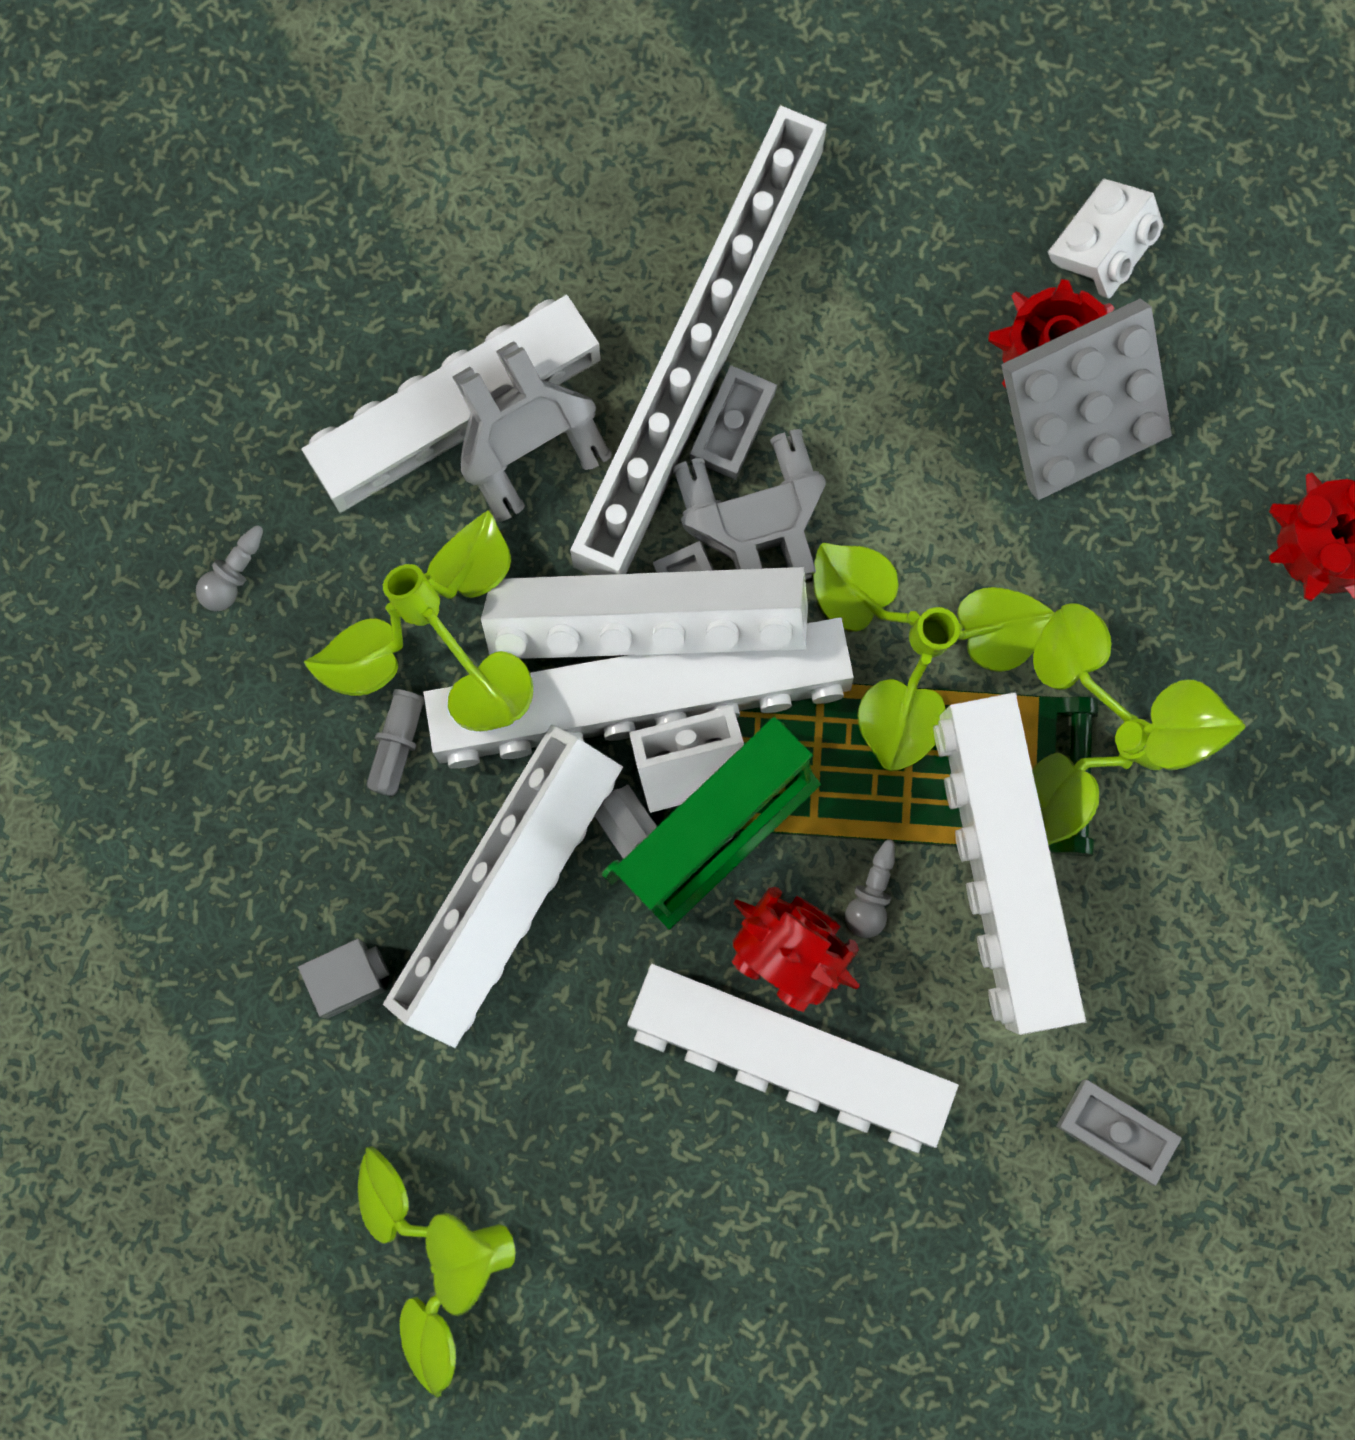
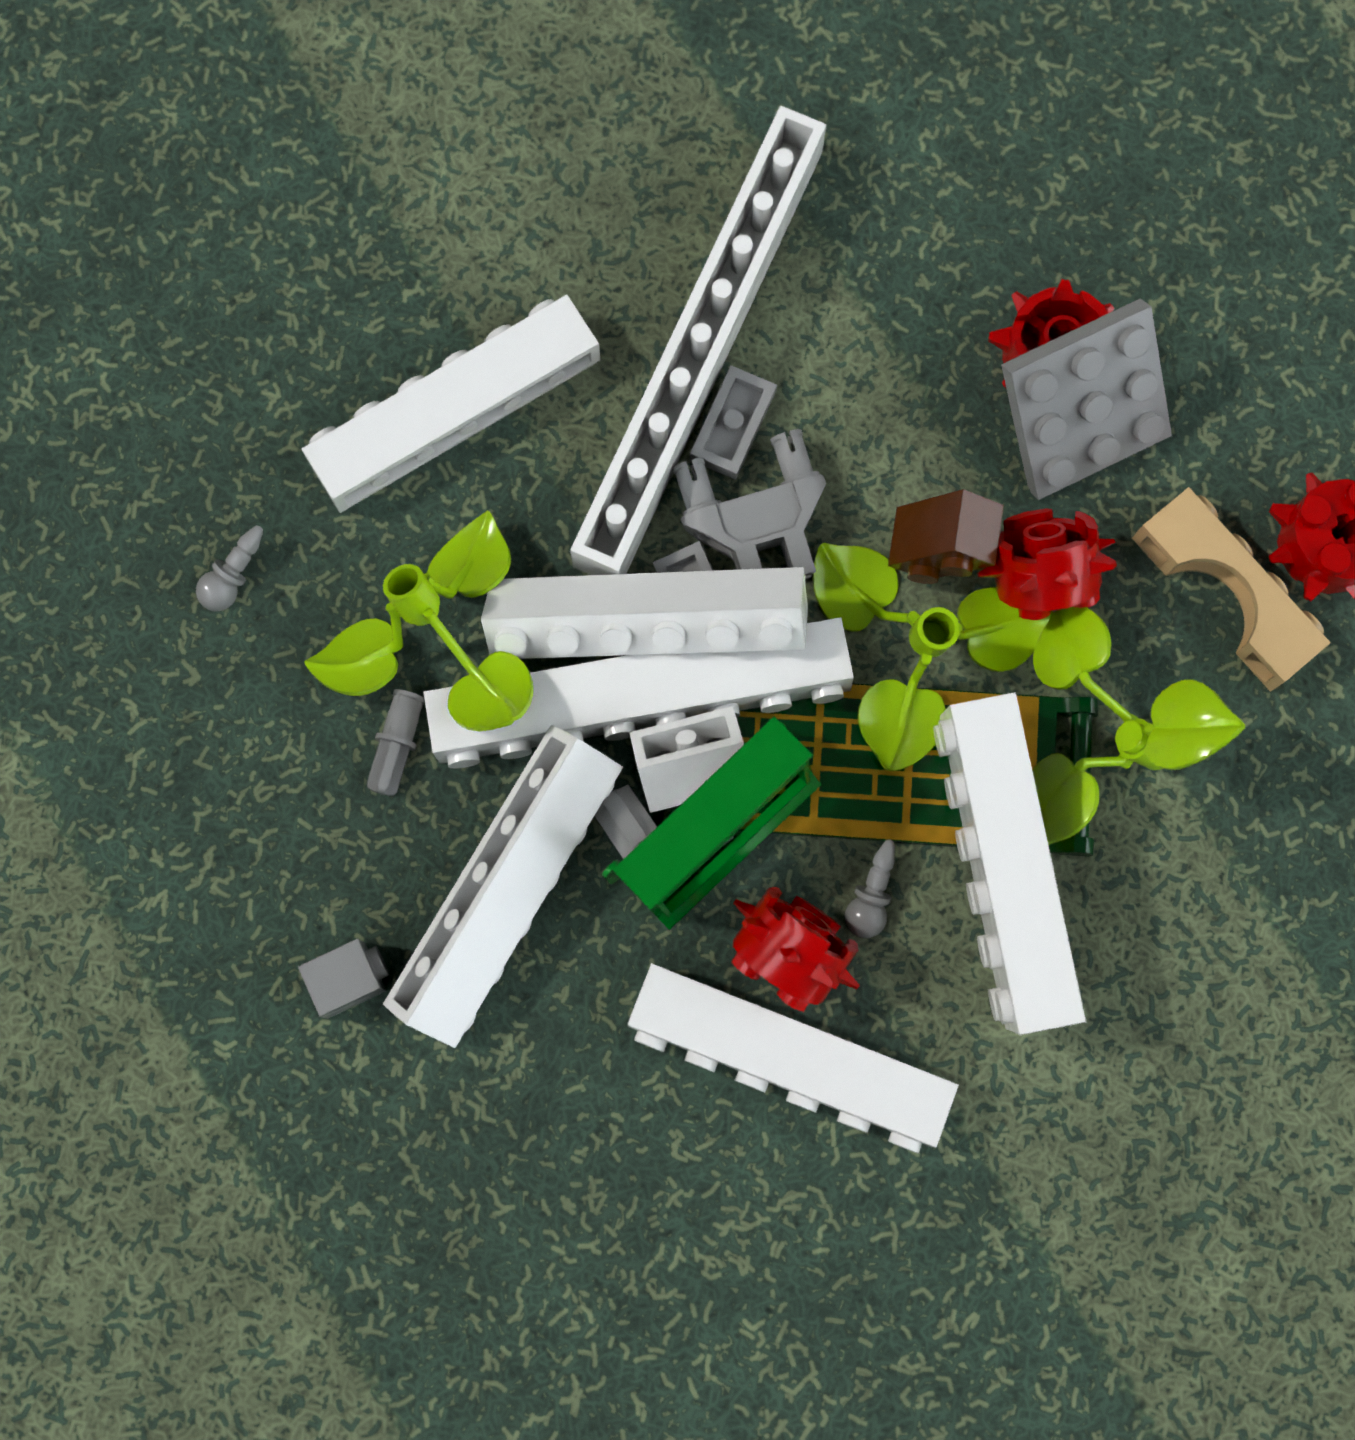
(458, 1260): lime plant -> none
(517, 424): light grey connector -> none
(945, 536): none -> reddish brown brick
(1049, 563): none -> red brick
(1109, 235): white bracket -> none
(1119, 1132): light grey plate -> none
(1276, 631): none -> tan arch

